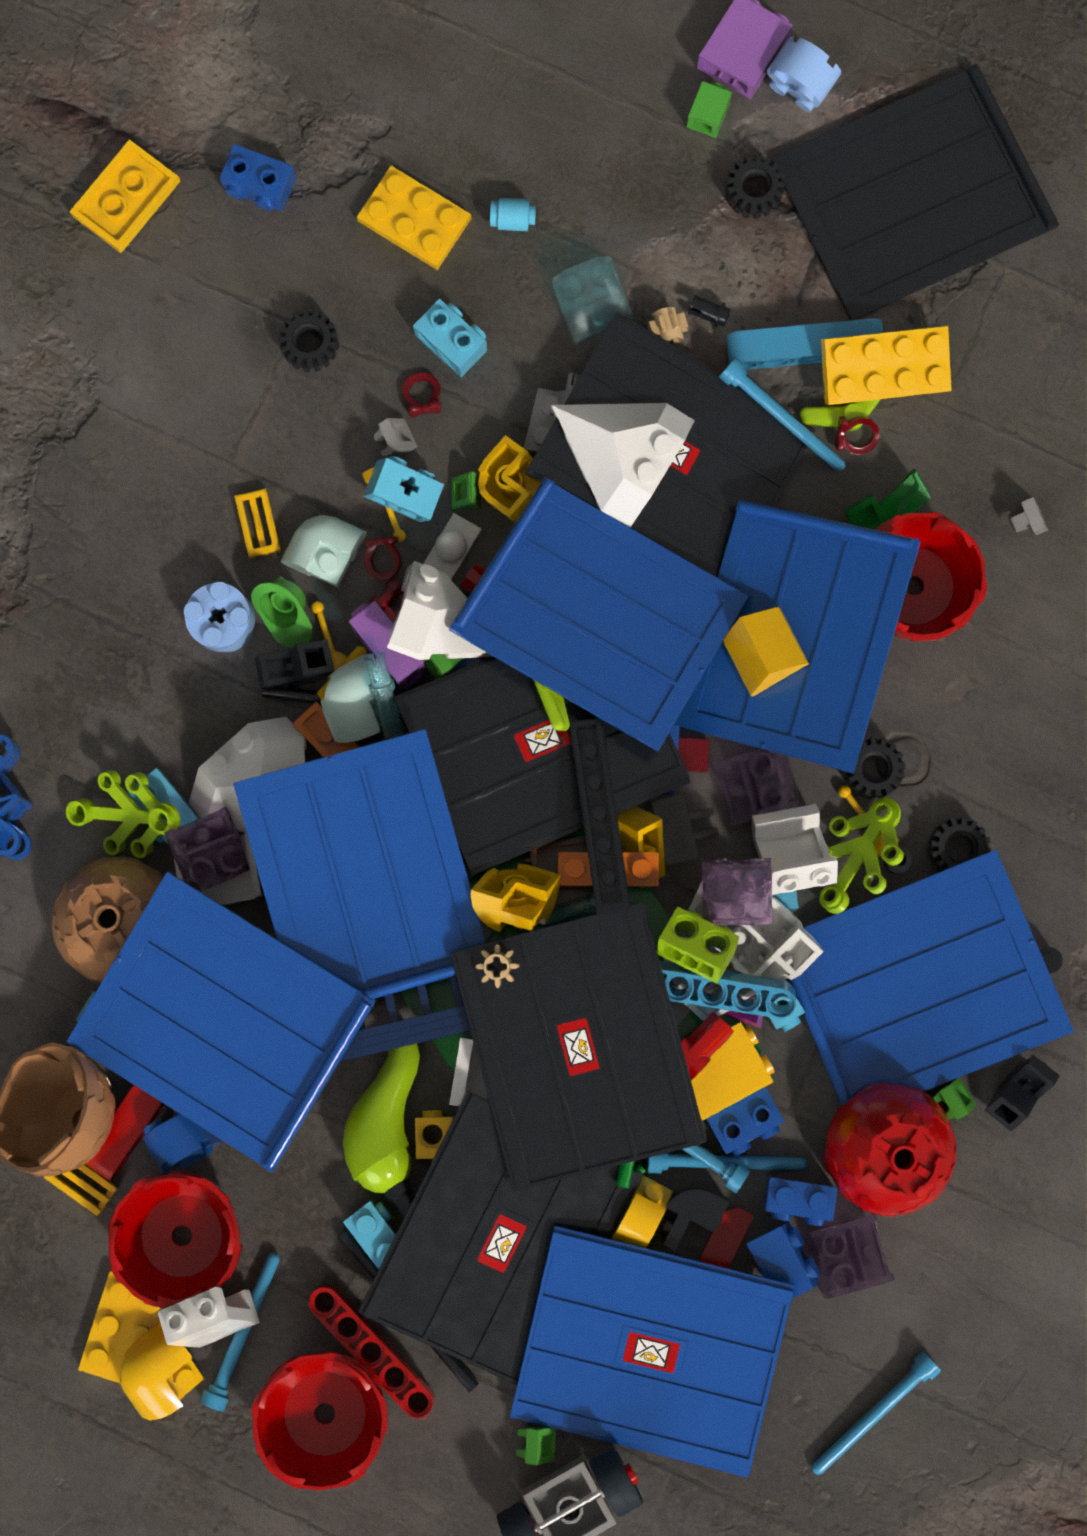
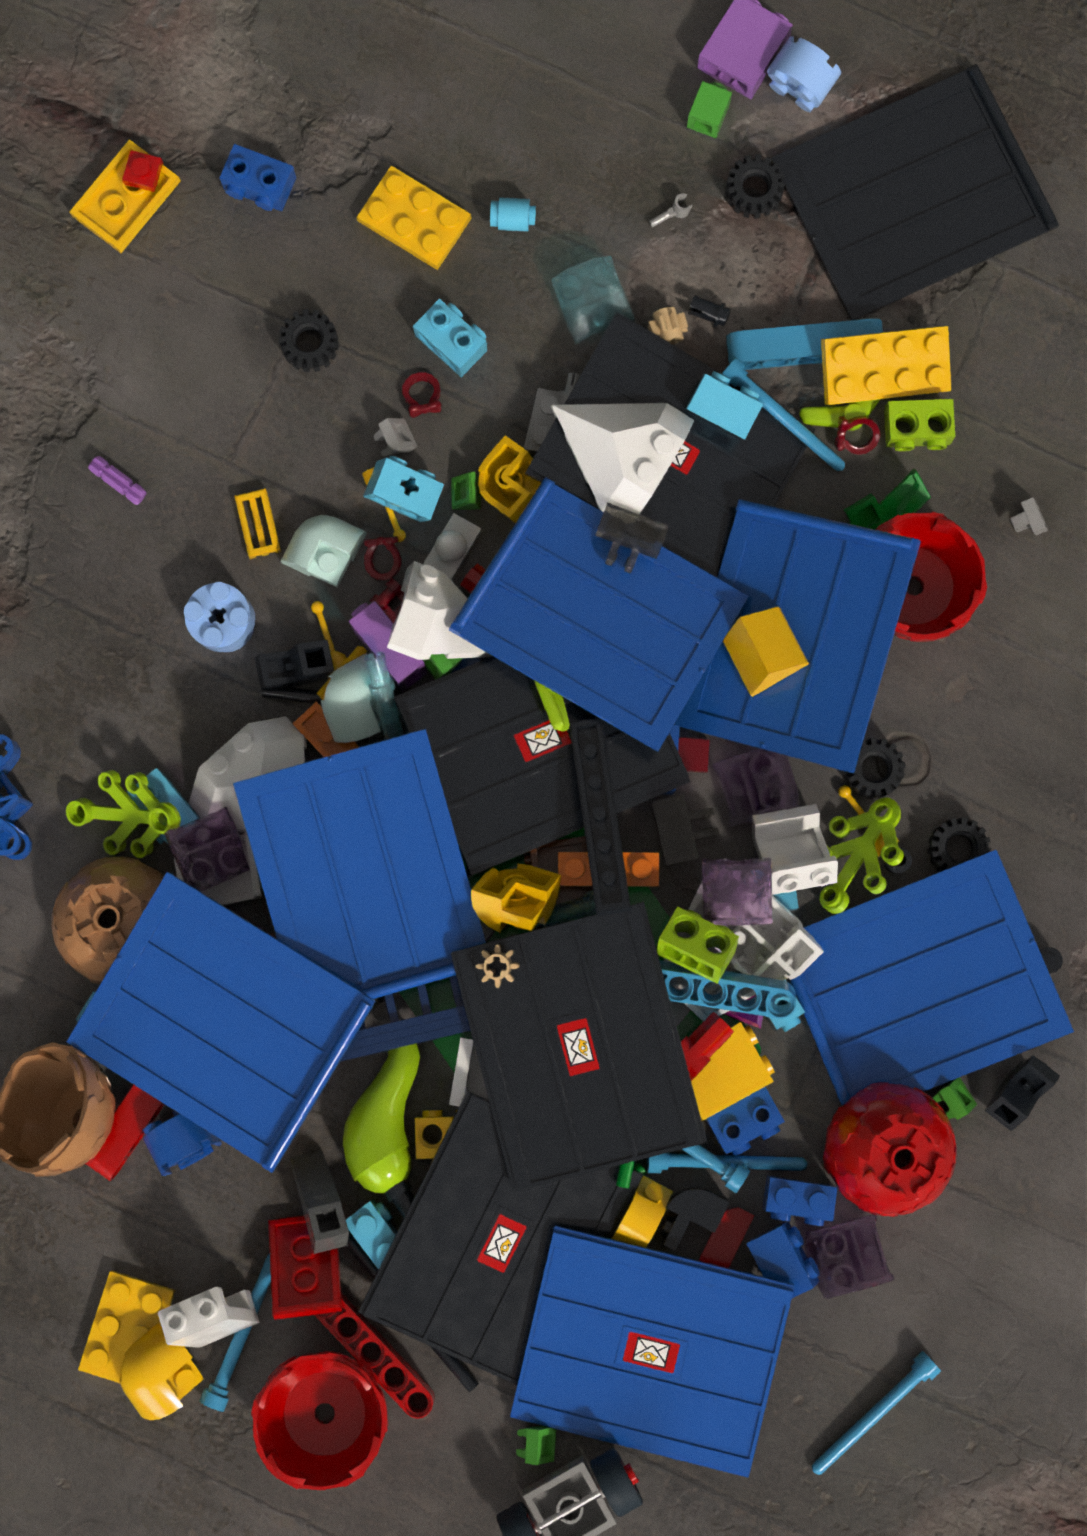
(77, 1196): yellow tile -> none
(117, 480): none -> medium lavender axle
(142, 171): none -> red plate
(144, 1245): red piece -> none
(283, 612): bright green piece -> none
(299, 1278): none -> red tile
(320, 1202): none -> dark grey slope
(631, 531): none -> clear smoke hinge
(642, 833): yellow slope -> none
(673, 211): none -> light grey hand
(725, 405): none -> medium azure brick
(917, 415): none -> lime brick

